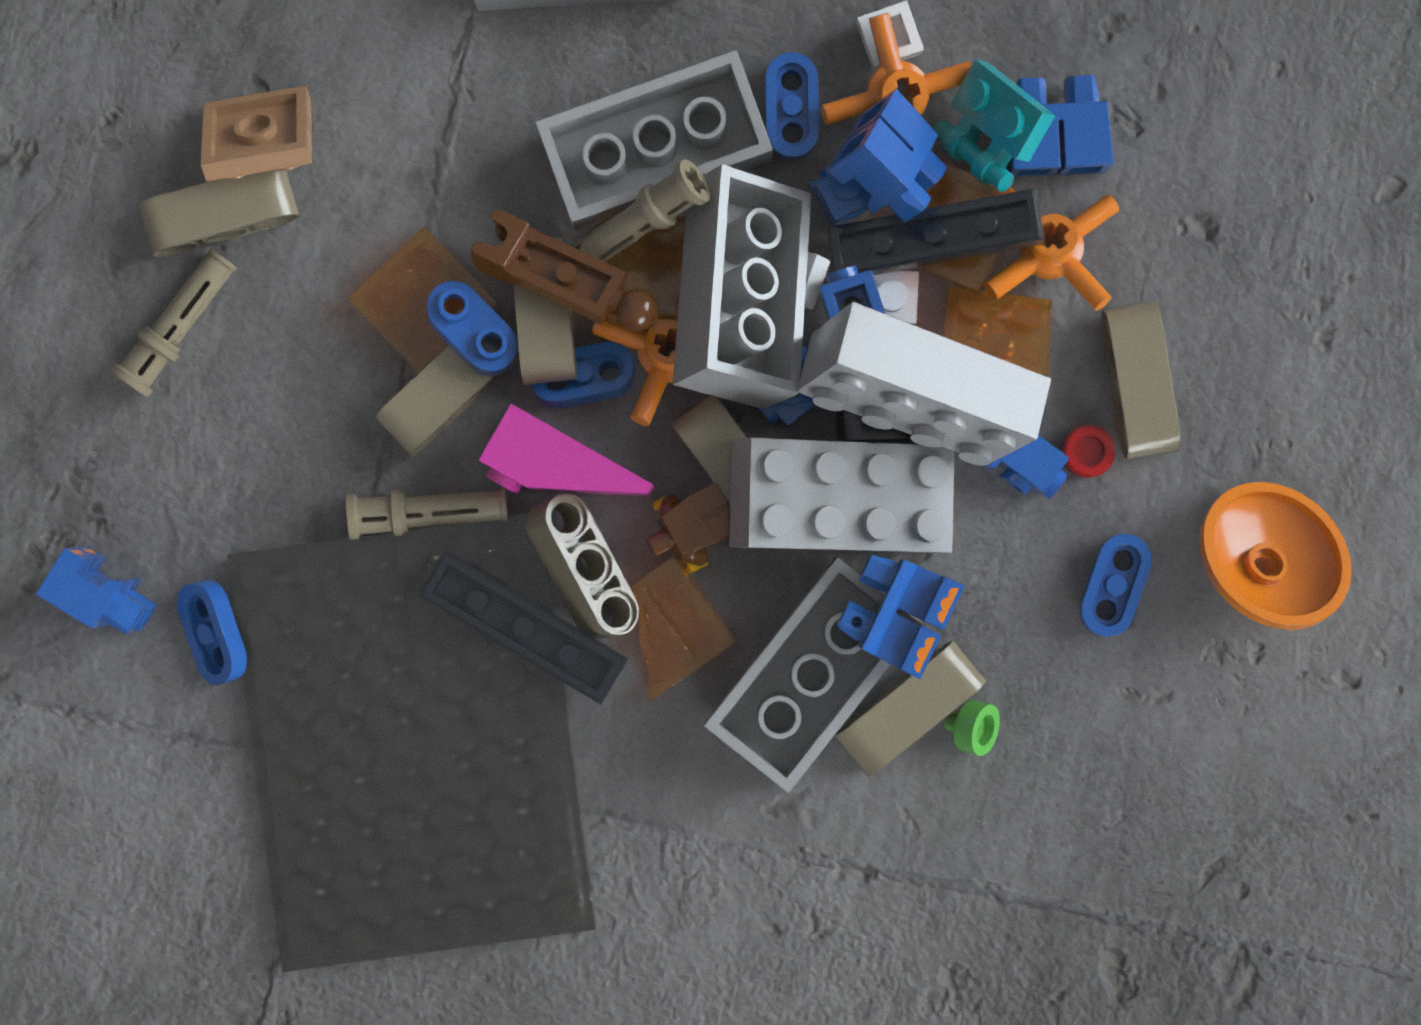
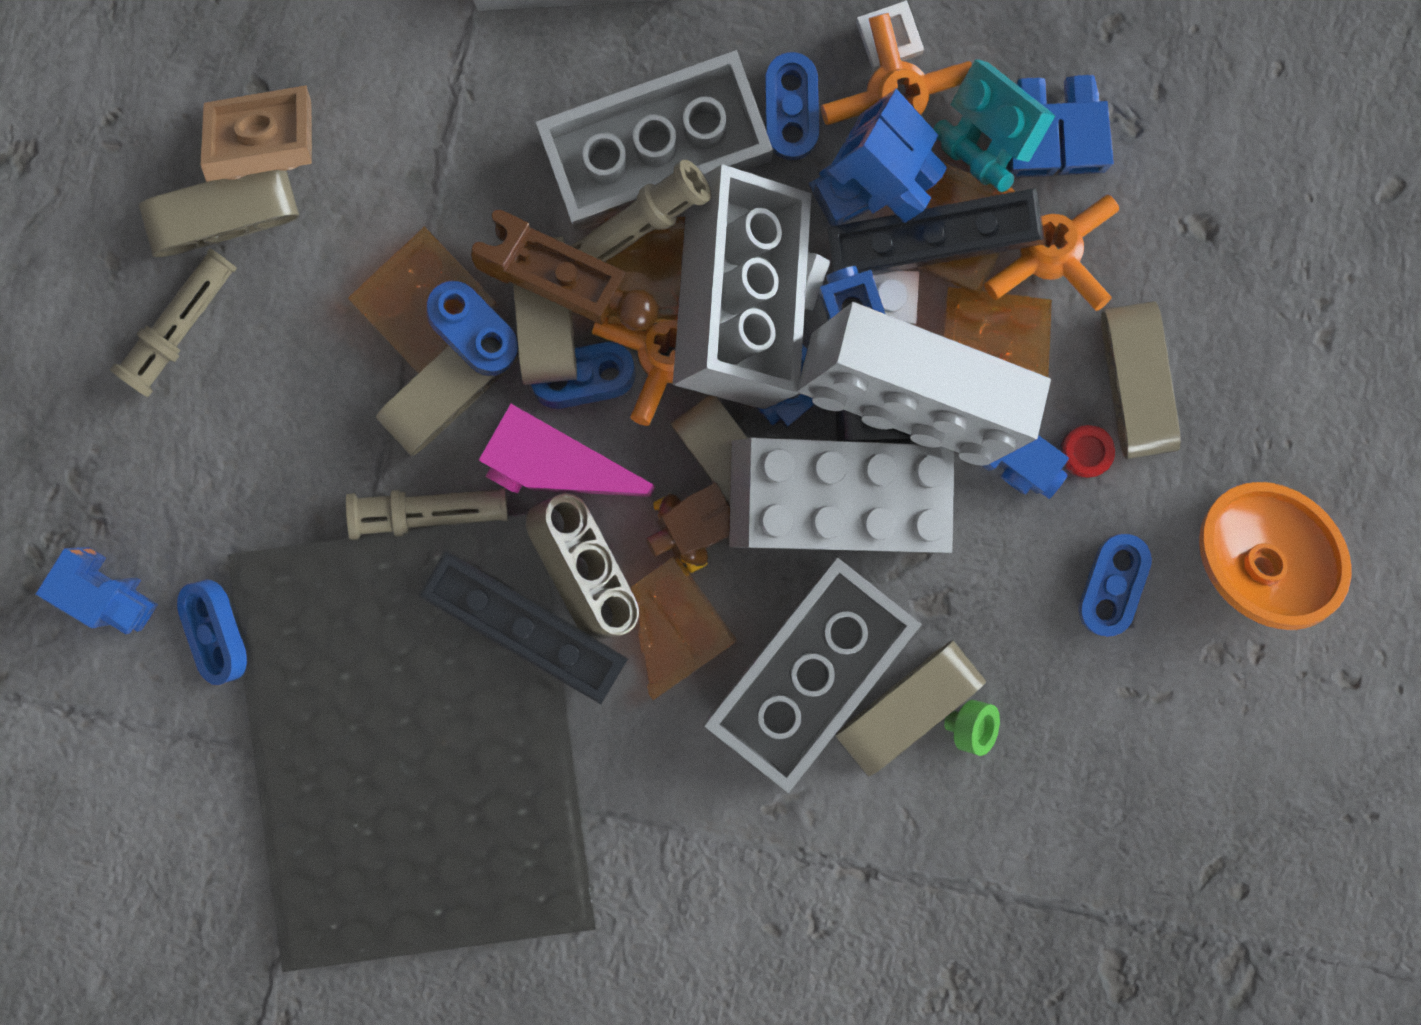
(911, 591): blue hips -> none

